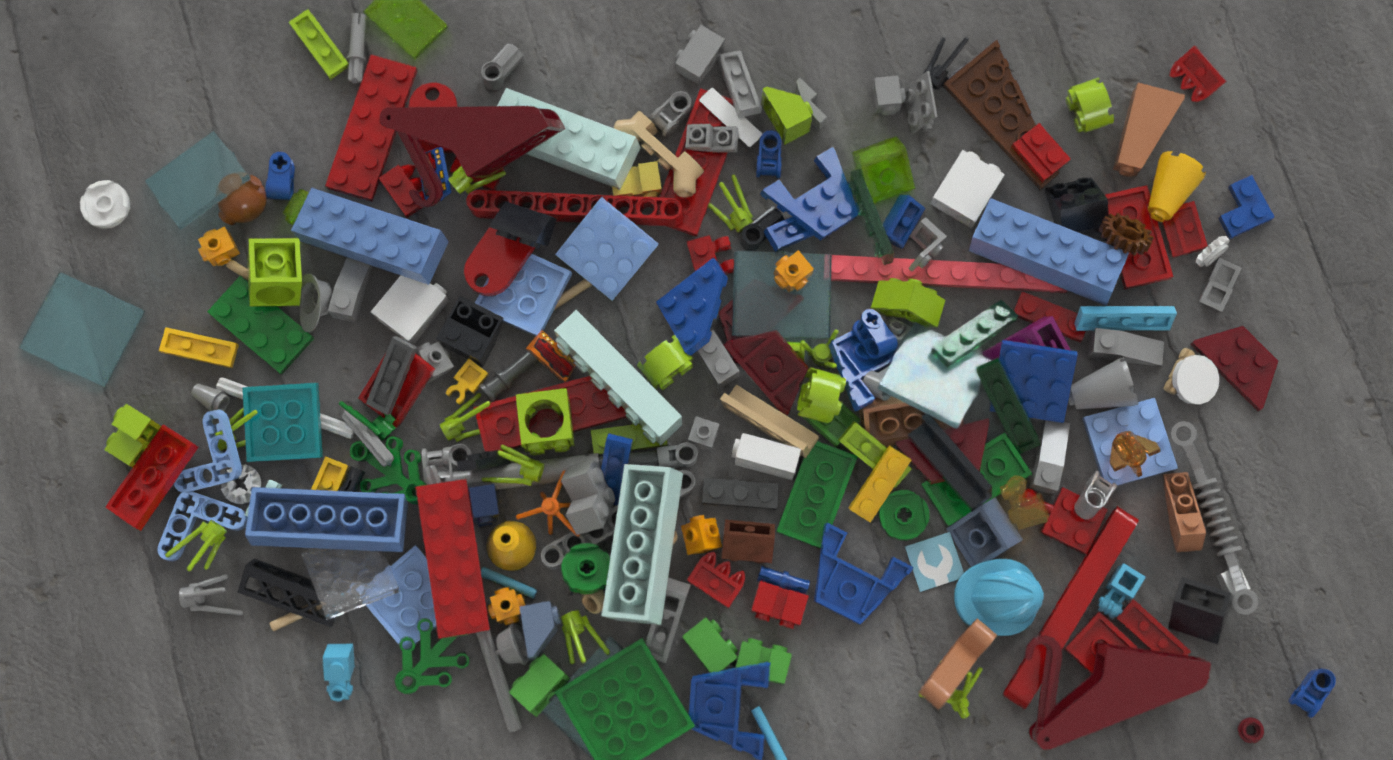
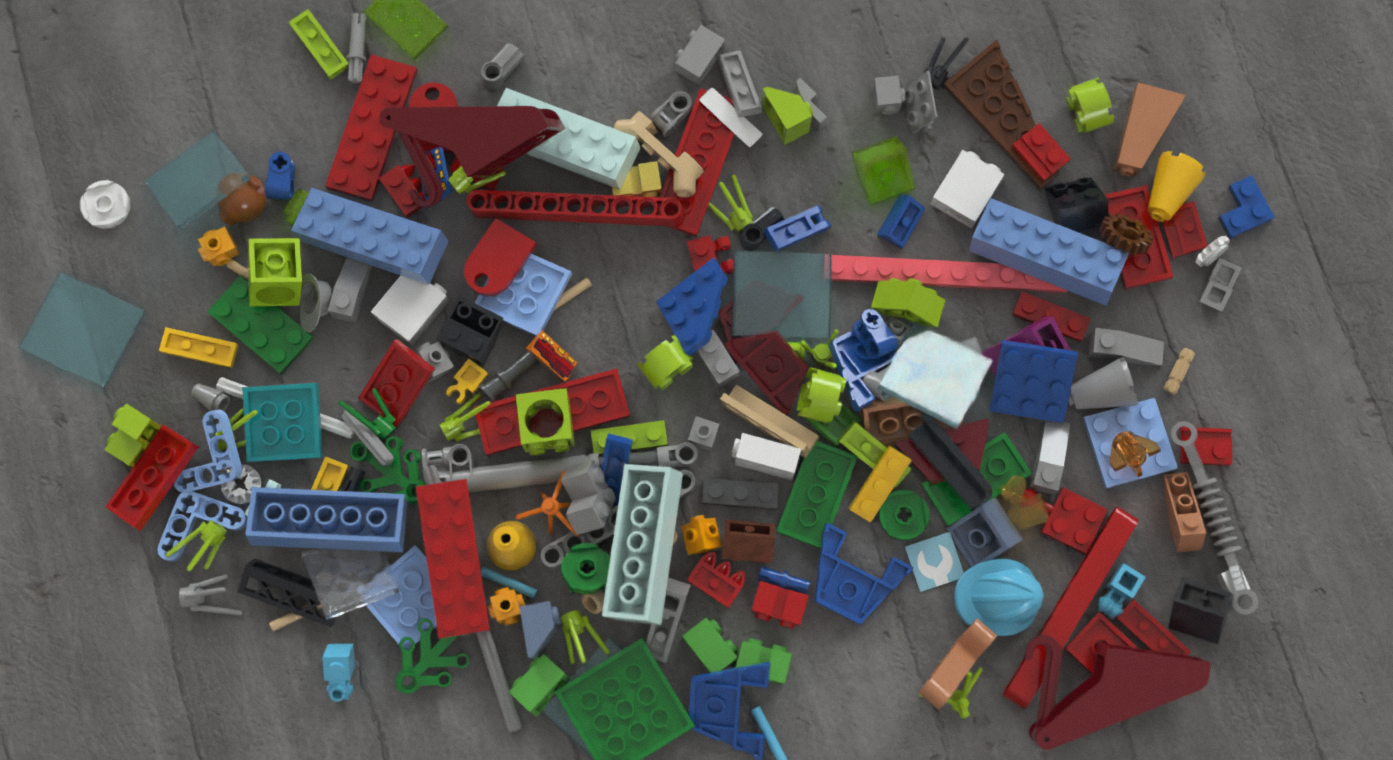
(391, 375): dark grey plate -> none
(477, 462): black plate -> none
(483, 505): dark blue brick -> none
(512, 645): light grey piece -> none
(529, 225): black slope -> none
(530, 468): lime plant -> none
(607, 248): light blue plate -> none
(618, 377): light aqua brick -> none
(712, 139): light grey slope -> none
(769, 159): blue piece -> none
(794, 264): light orange brick -> none
(824, 206): wing -> none
(874, 226): clear green plate -> none
(930, 239): light grey bracket -> none
(974, 333): clear green plate -> none
(1008, 405): dark green plate -> none
(1094, 496): light grey piece -> none
(1125, 318): medium azure plate -> none
(1195, 379): white tile -> none
(1198, 73): red plate -> none
(1212, 445): none -> red plate
(1241, 362): dark red wing -> none
(1258, 730): dark red plate -> none
(1311, 696): blue piece -> none

